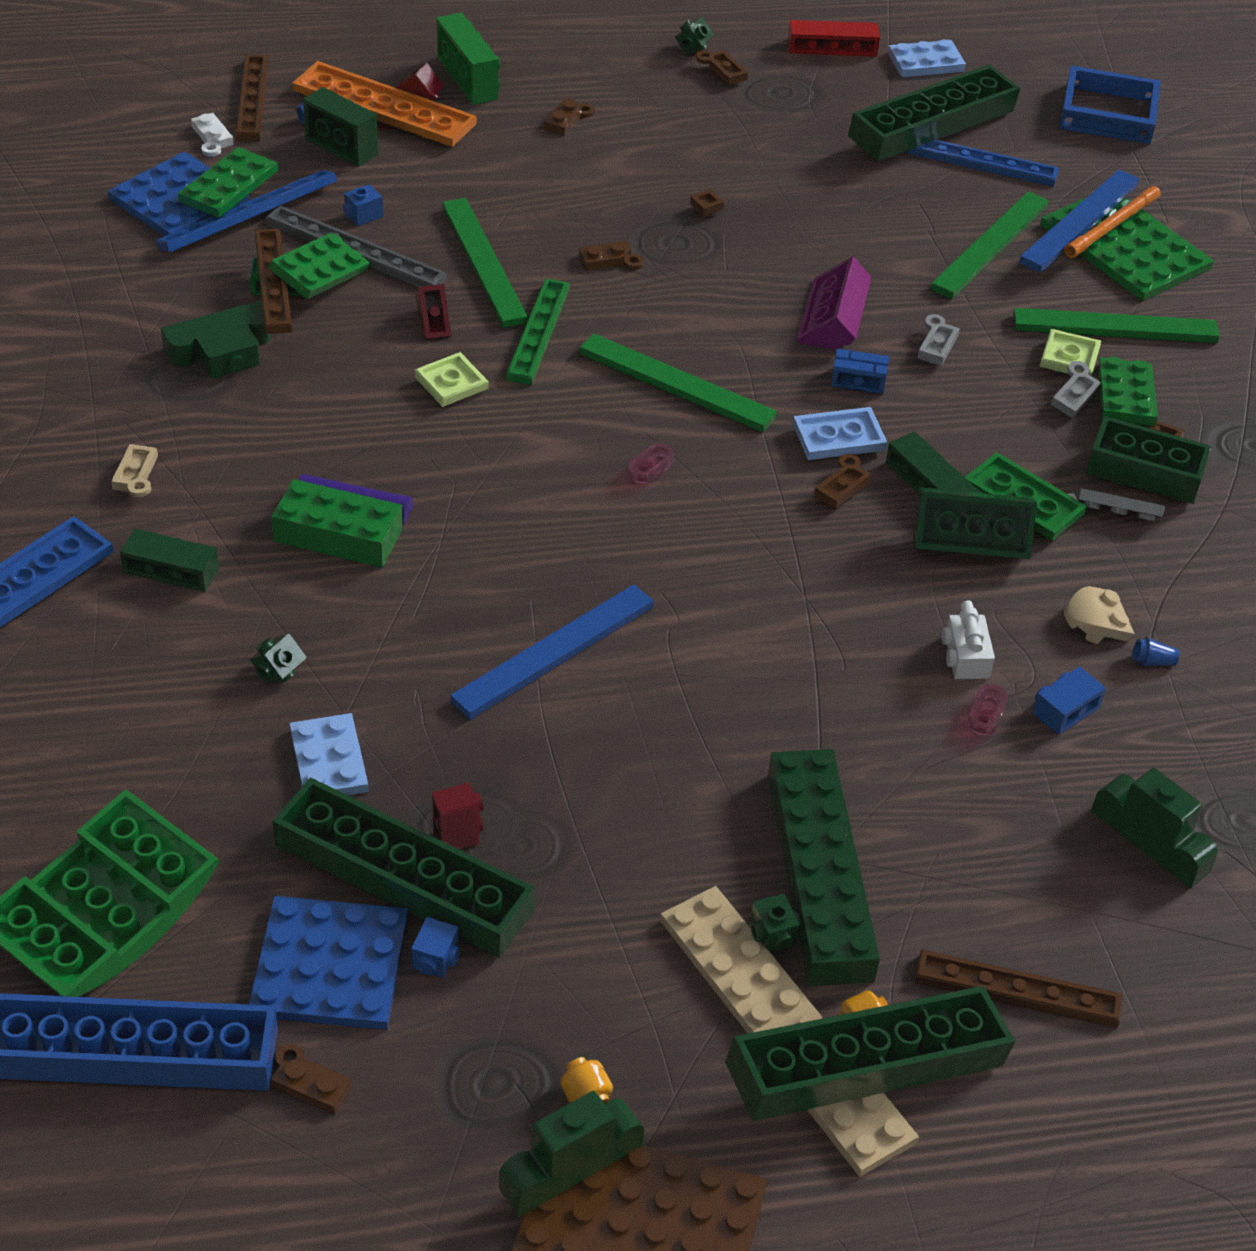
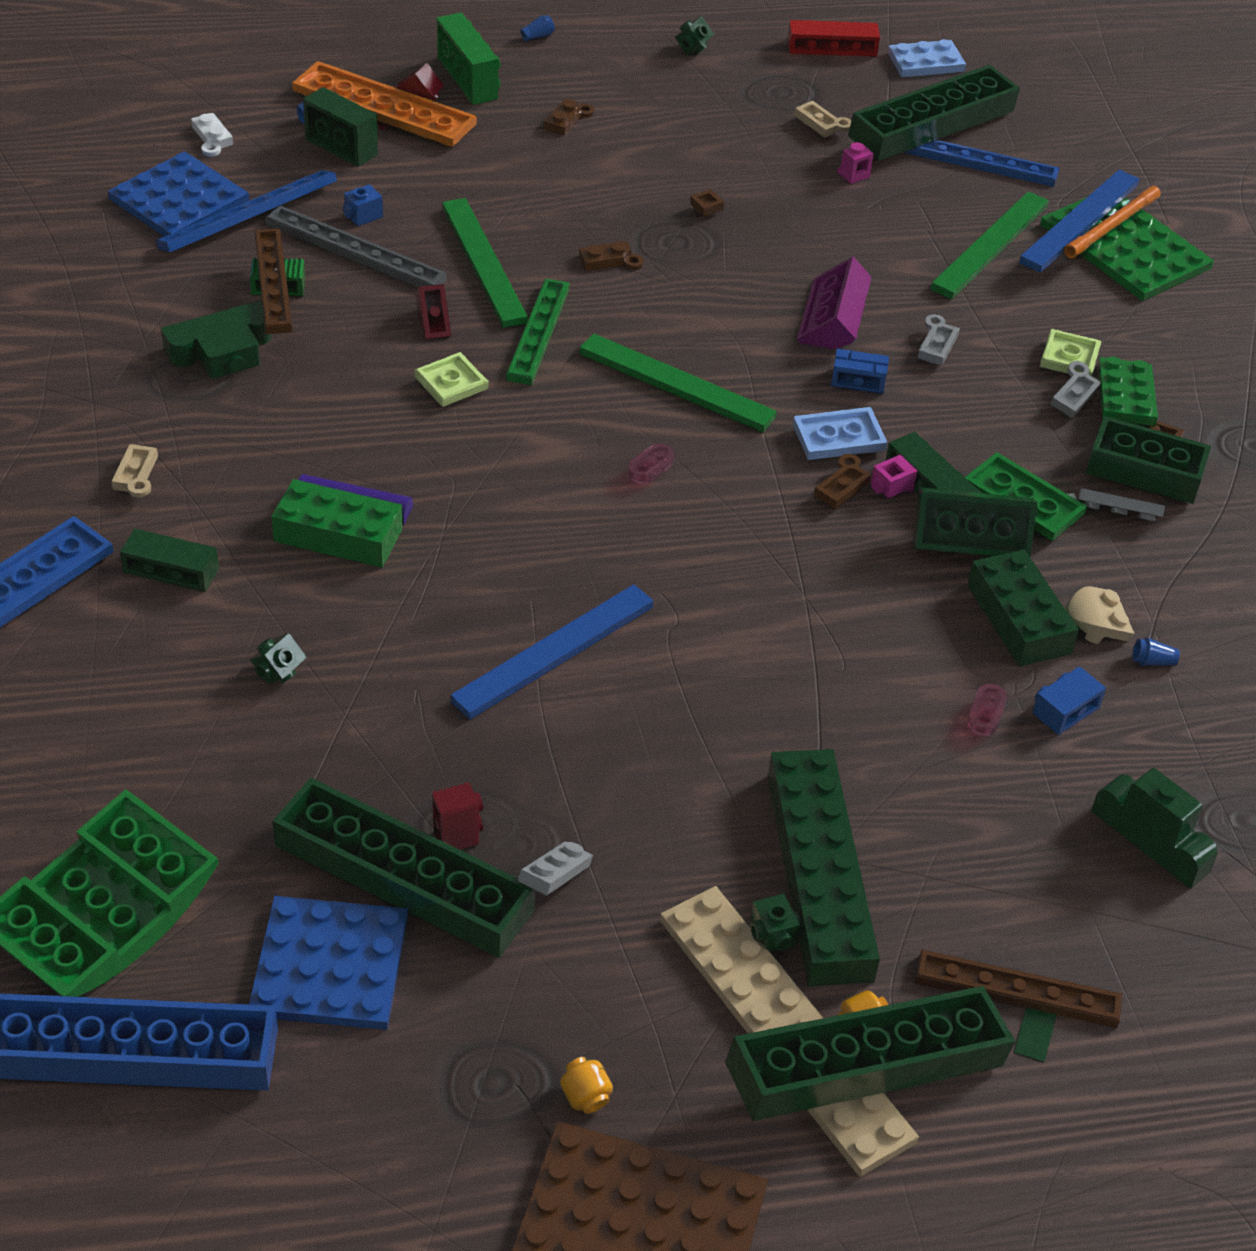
(228, 182): green plate -> none
(252, 98): reddish brown tile -> none
(309, 1080): reddish brown hinge -> none
(319, 265): green plate -> none
(330, 753): light blue plate -> none
(435, 948): blue brick -> none
(539, 28): none -> blue cone
(555, 867): none -> light grey plate
(569, 1149): dark green brick -> none
(723, 65): reddish brown hinge -> none
(821, 119): none -> tan hinge
(856, 158): none -> dark pink brick
(893, 477): none -> dark pink brick
(968, 644): white brick -> none
(1022, 607): none -> dark green brick
(1035, 1034): none -> dark green sticker
(1109, 123): blue window -> none
(1116, 325): green tile -> none

